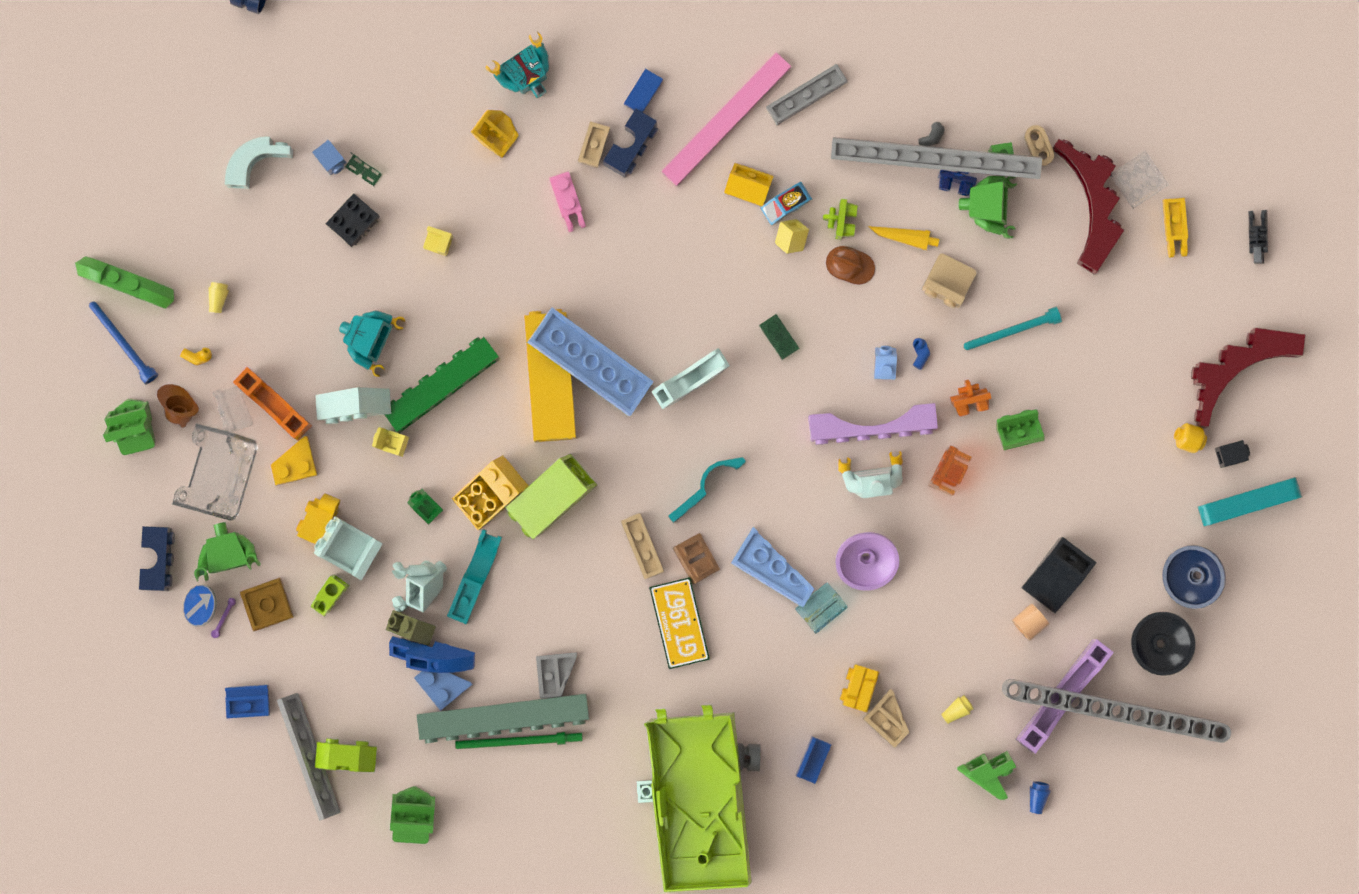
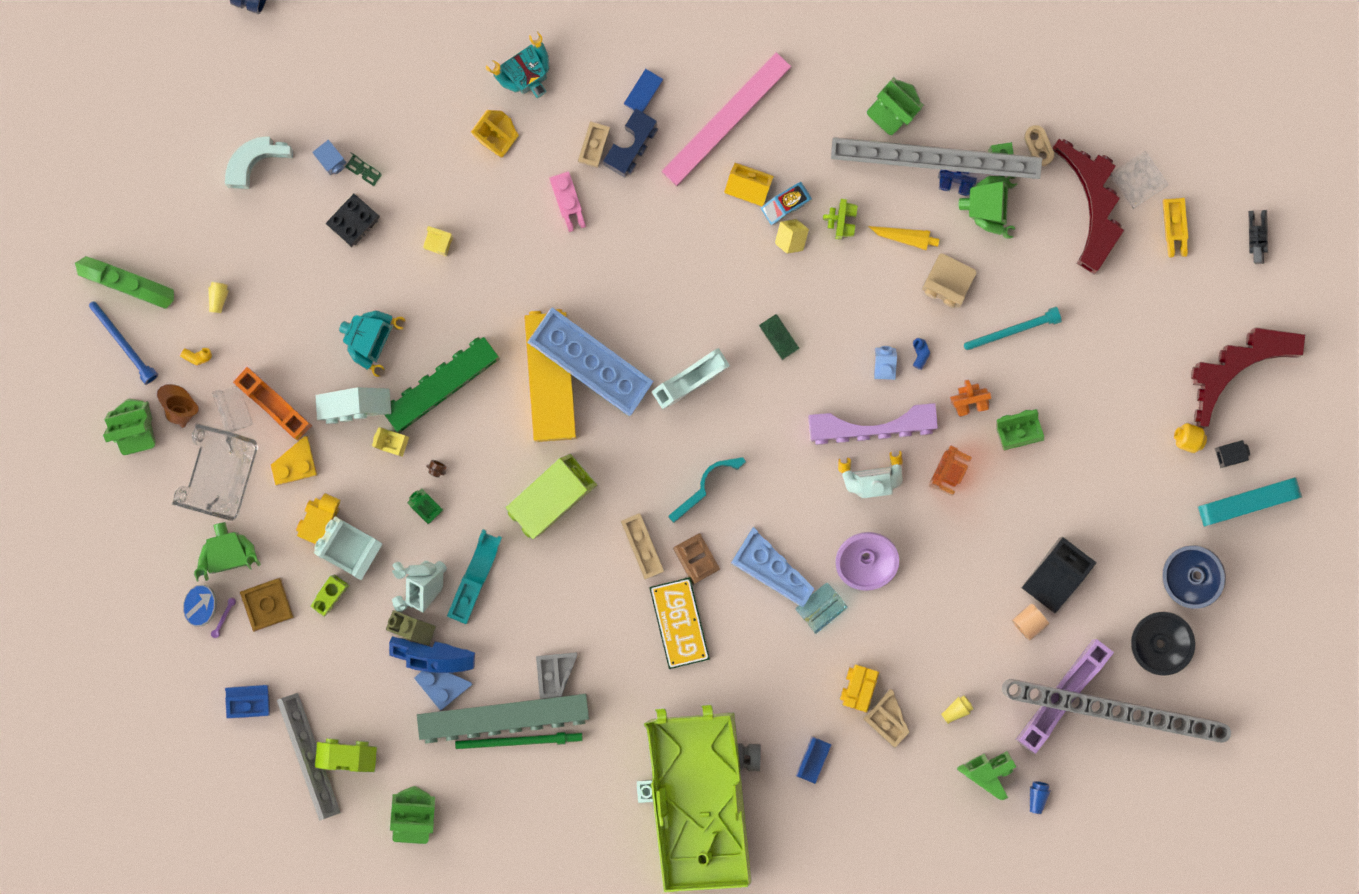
(160, 540): dark blue arch -> none
(436, 468): none -> reddish brown plate
(490, 492): yellow slope -> none
(806, 94): light grey tile -> none
(850, 265): dark orange piece -> none
(895, 105): none -> bright green piece
(934, 136): dark grey arm -> none

